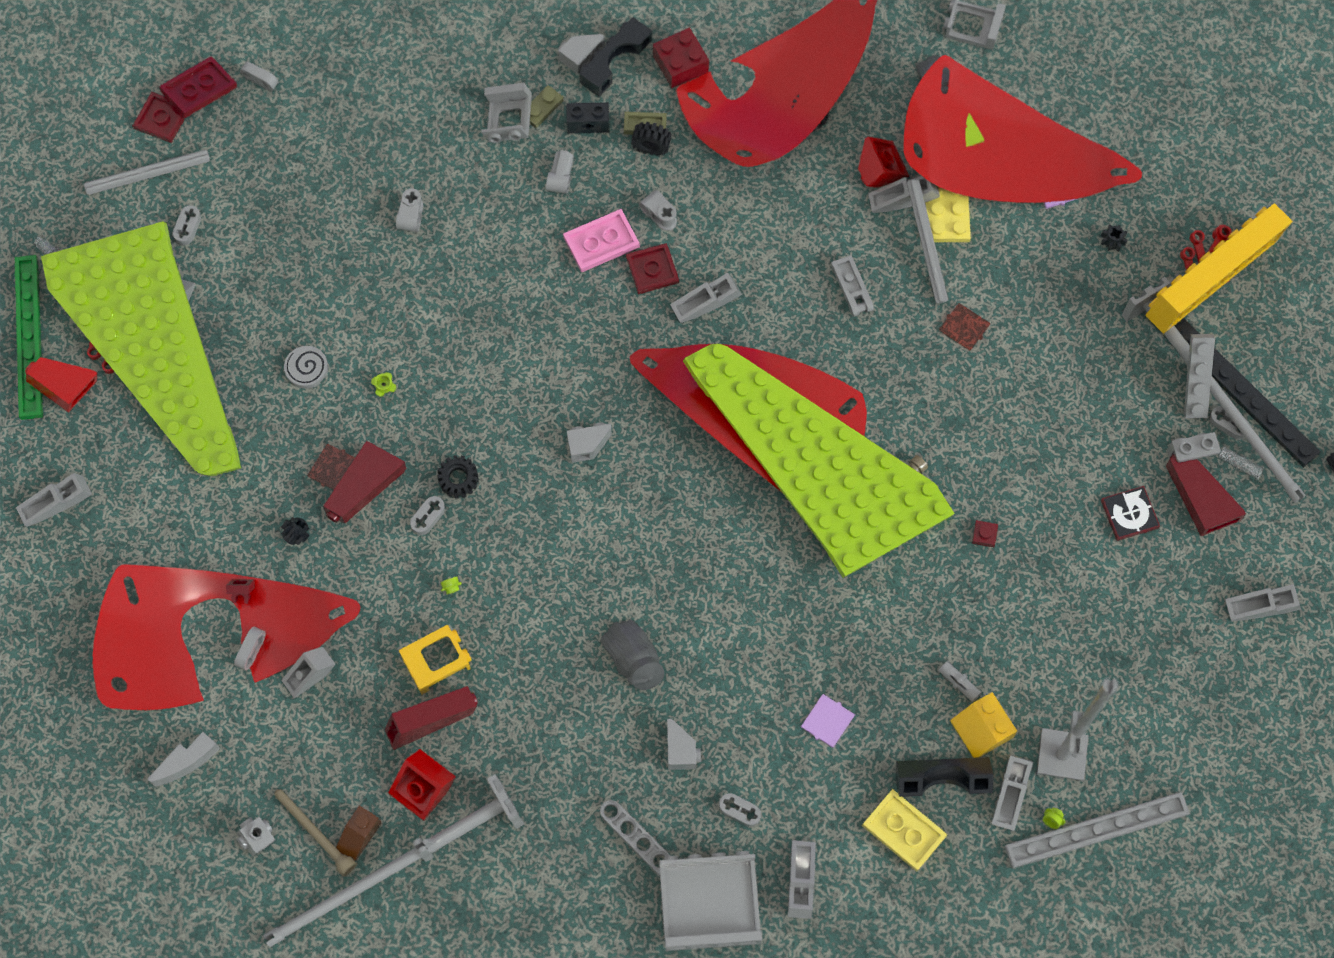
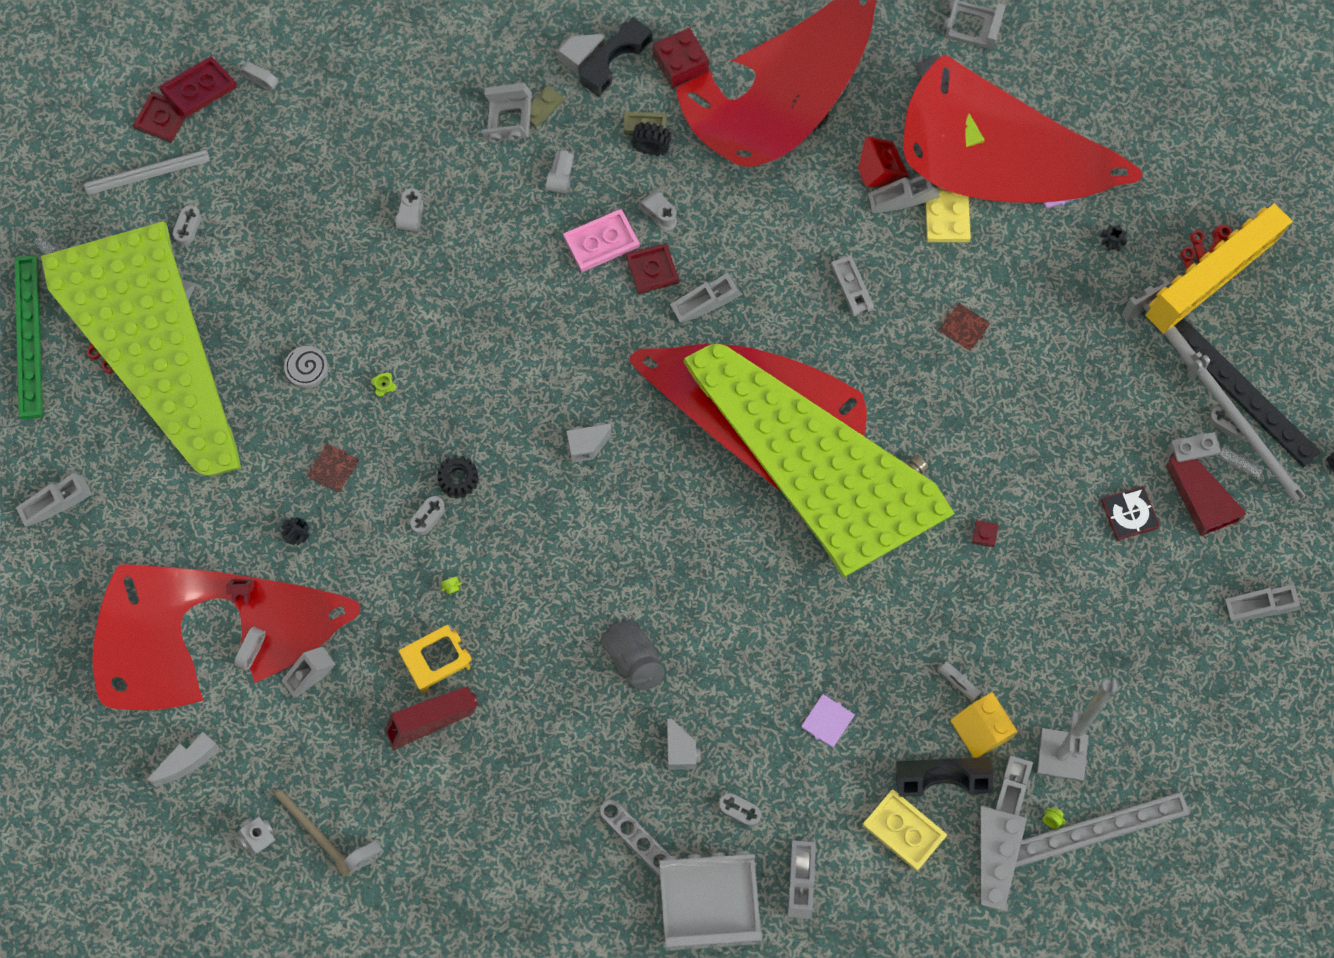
(60, 381): red slope -> none
(358, 833): reddish brown slope -> none
(362, 482): dark red slope -> none
(363, 856): none -> light grey beam
(421, 784): red slope -> none
(422, 849): light grey piece -> none
(587, 117): black brick -> none
(927, 241): light grey axle -> none
(999, 853): none -> light grey wing
(1199, 375): light grey plate -> none

